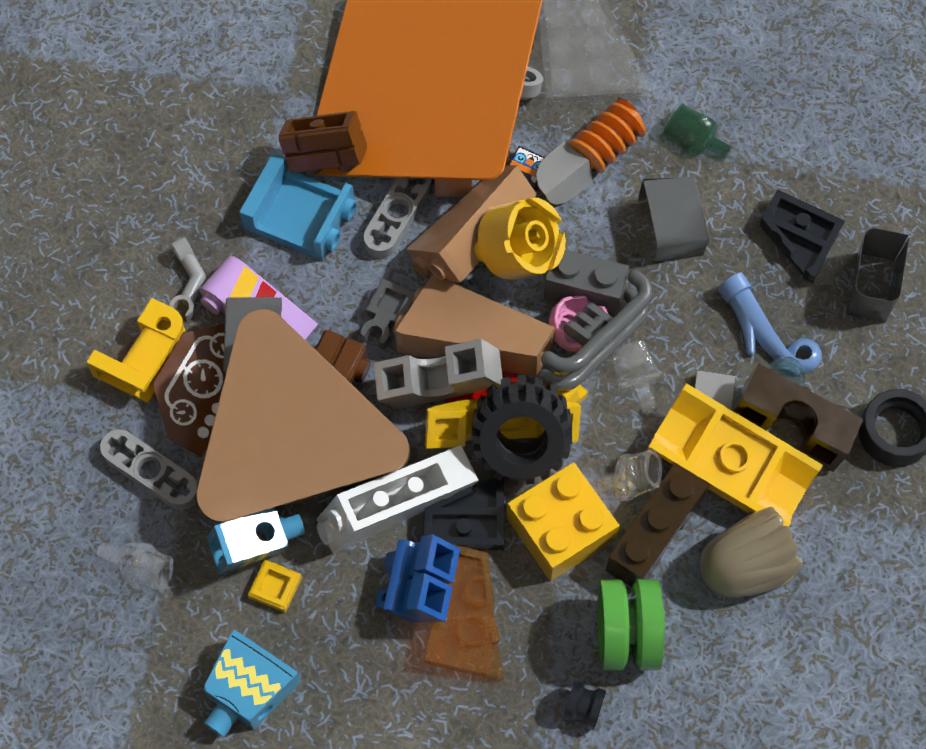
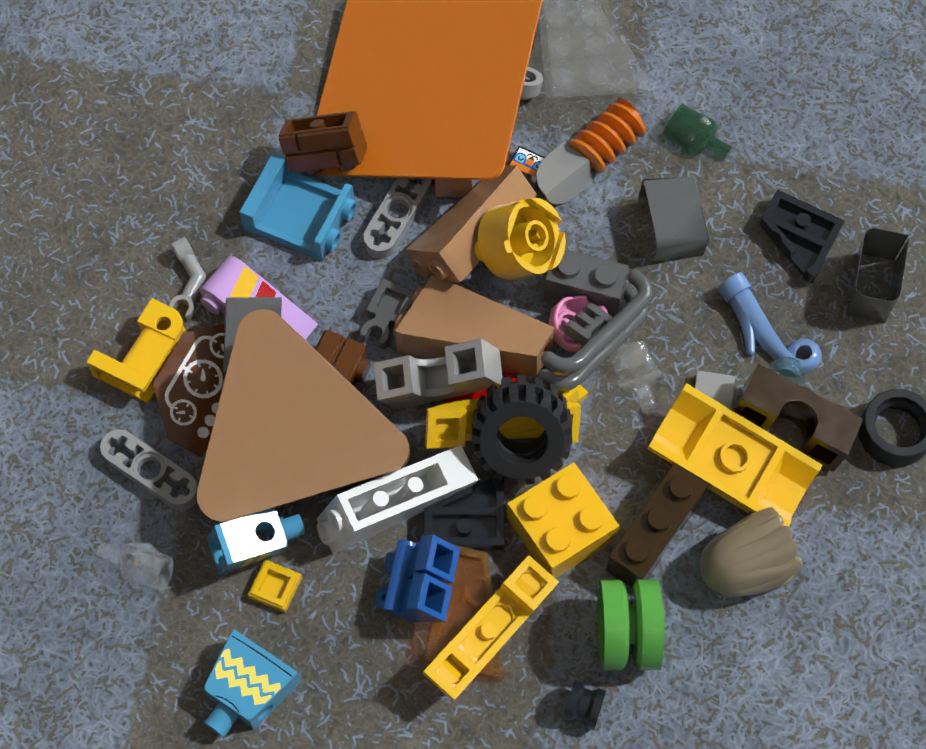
(490, 628): none -> yellow slope
(632, 476): clear piece -> none

